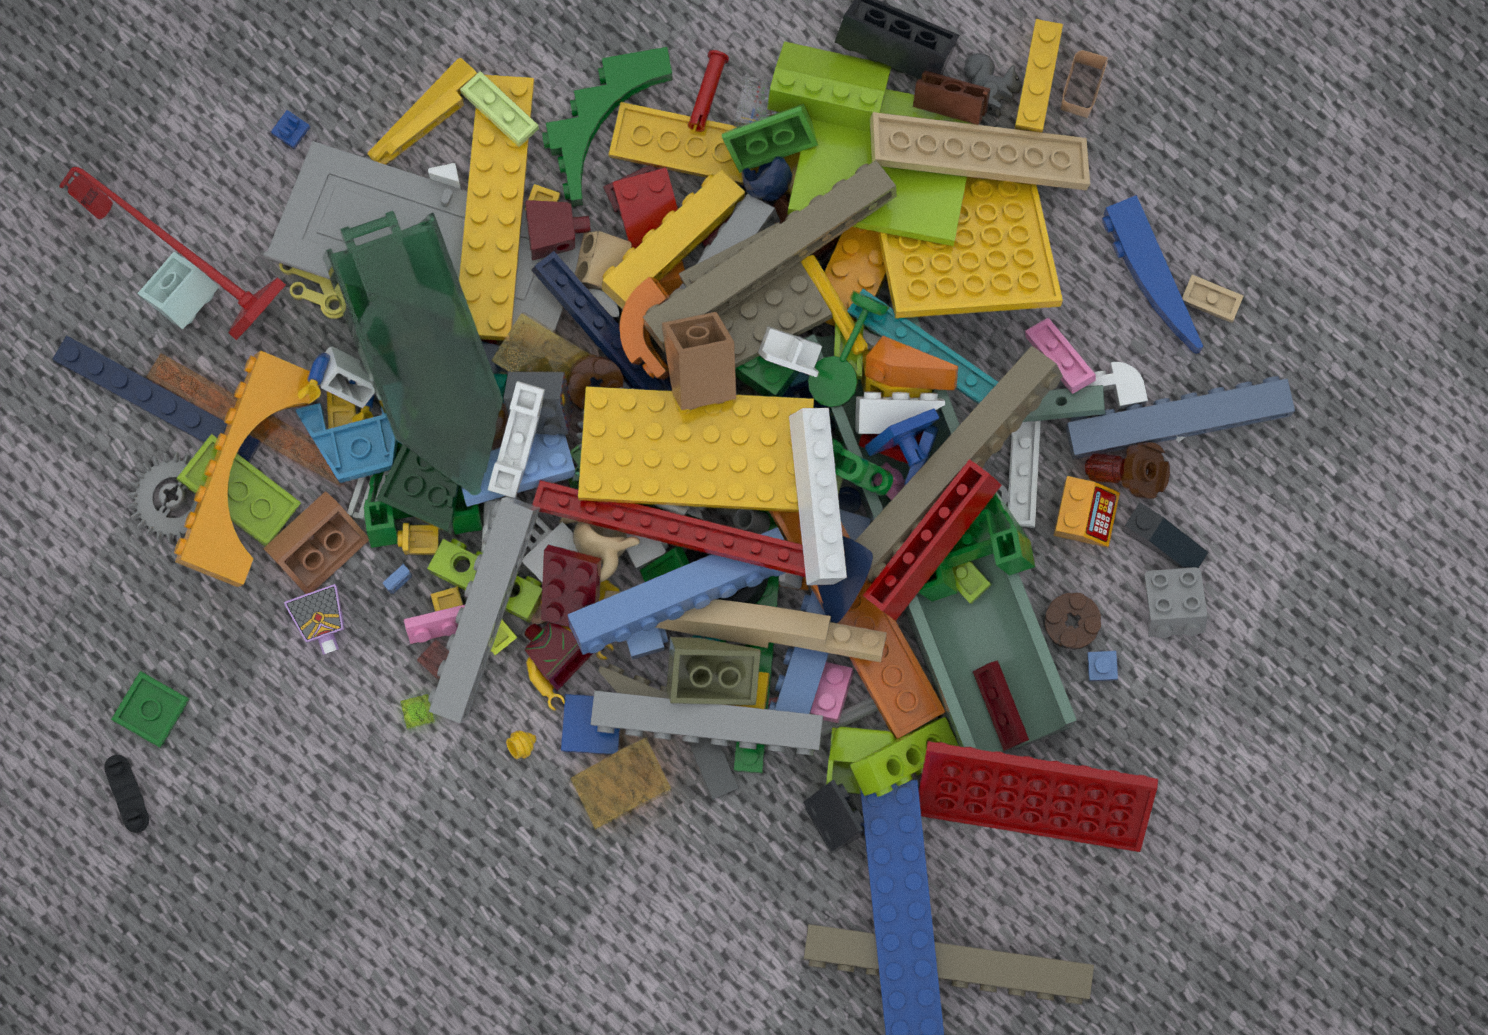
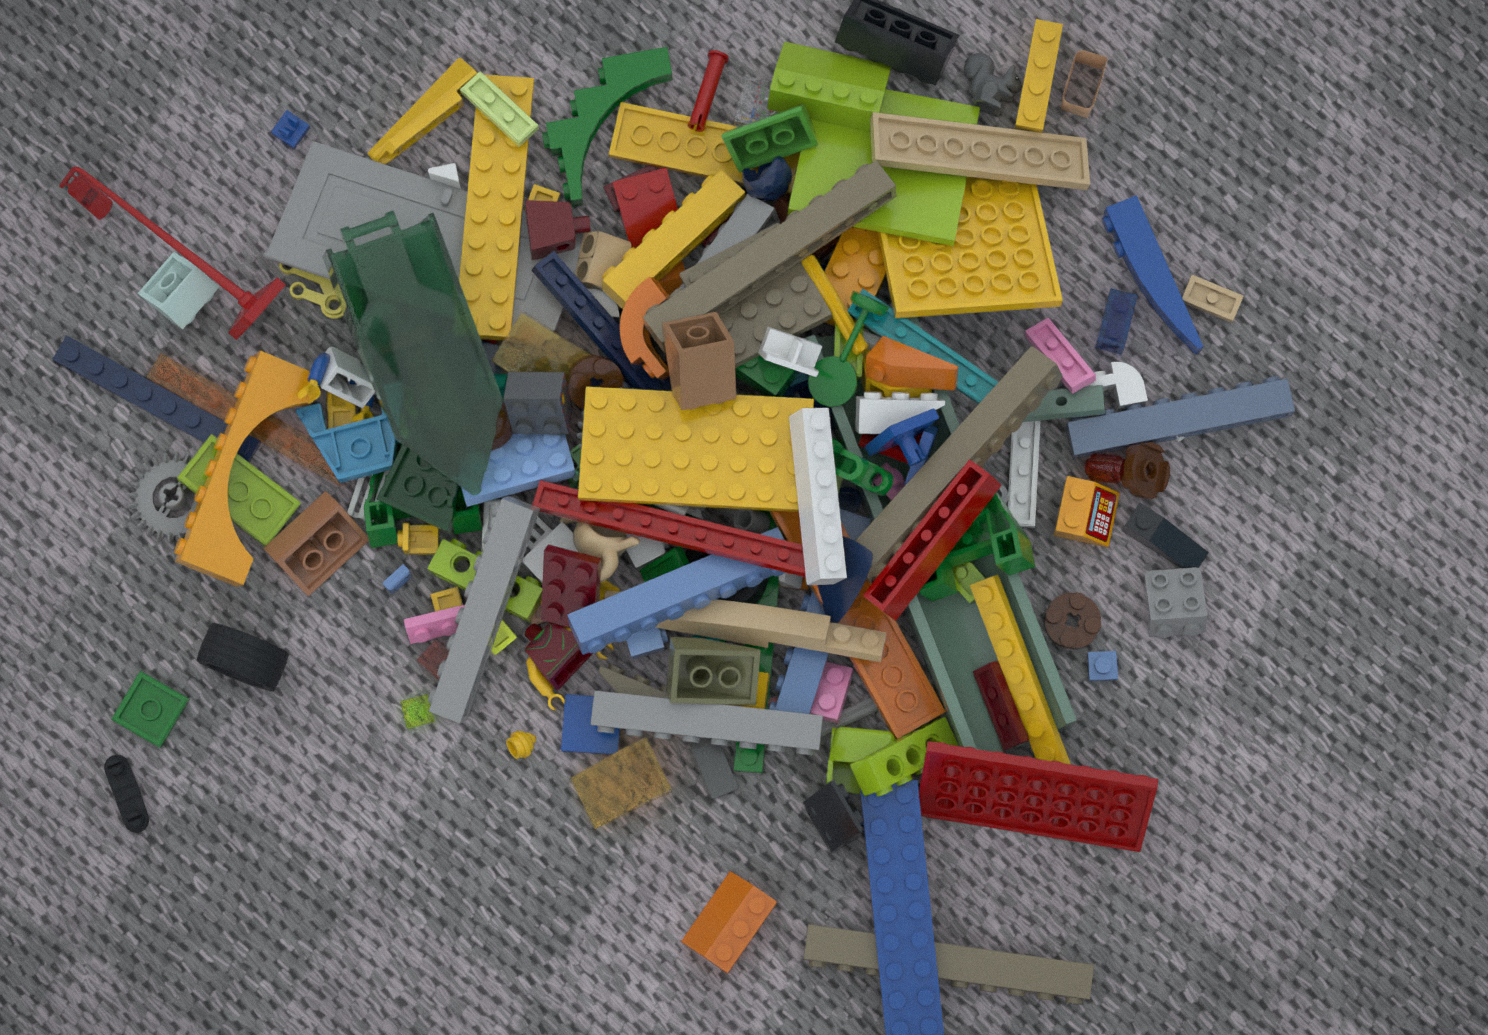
(242, 657): none -> black tyre
(318, 616): torso -> none
(517, 439): white slope -> none
(729, 922): none -> orange slope
(951, 97): copper piece -> none
(1018, 670): none -> yellow plate
(1116, 321): none -> clear blue brick

